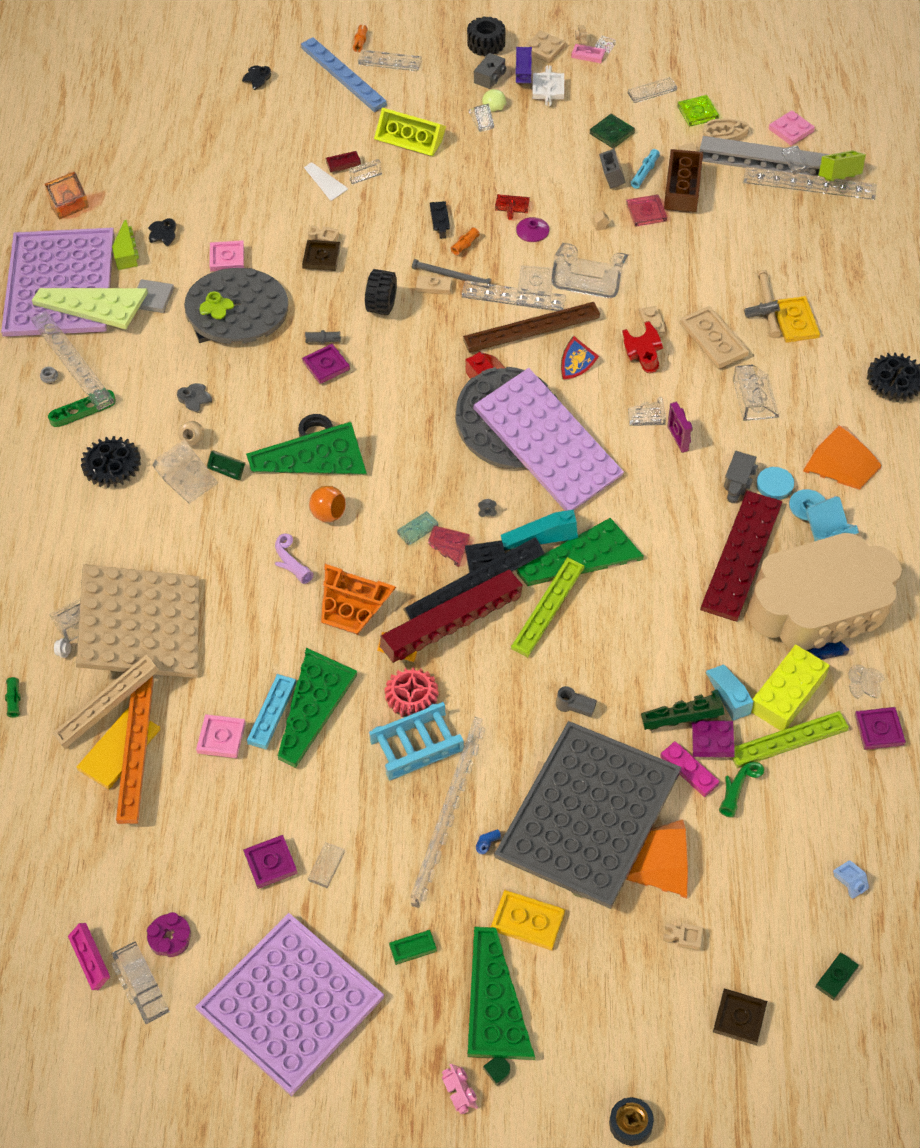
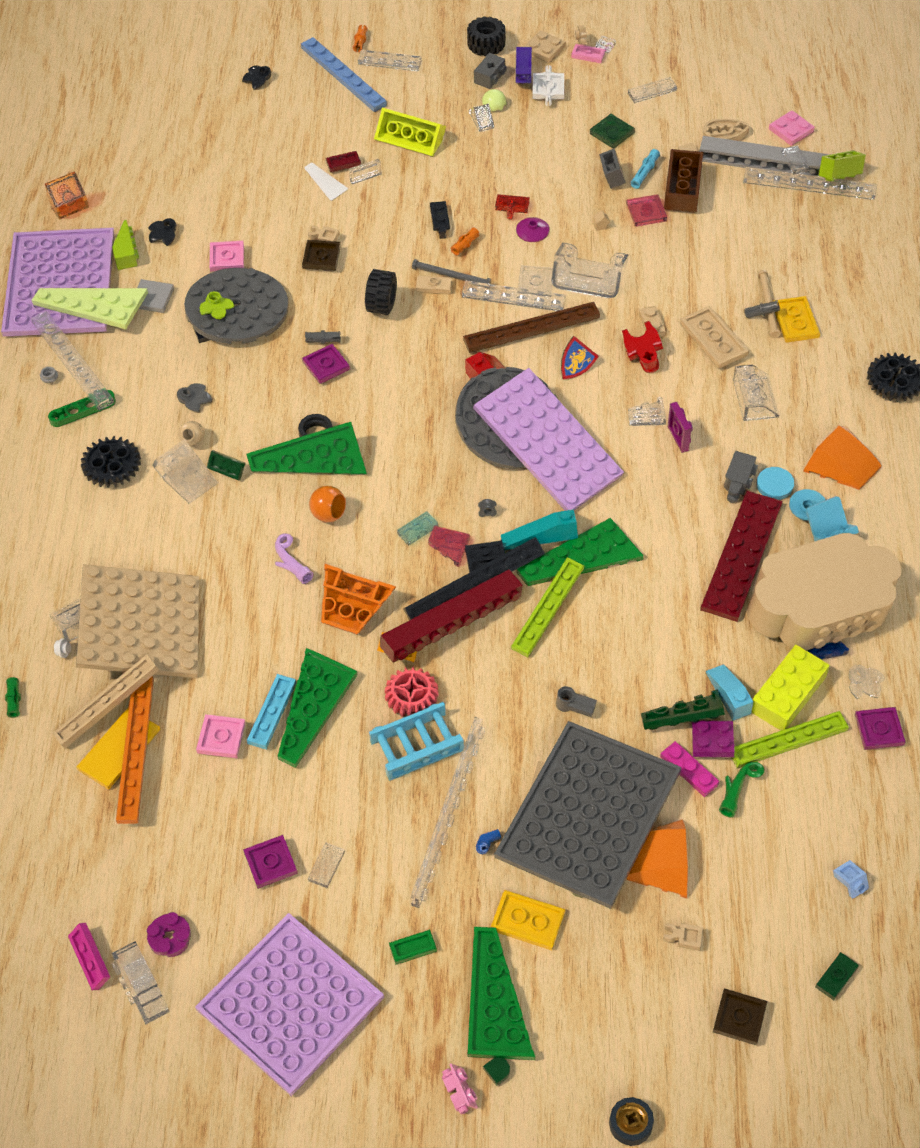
(697, 110): clear neon green plate -> none

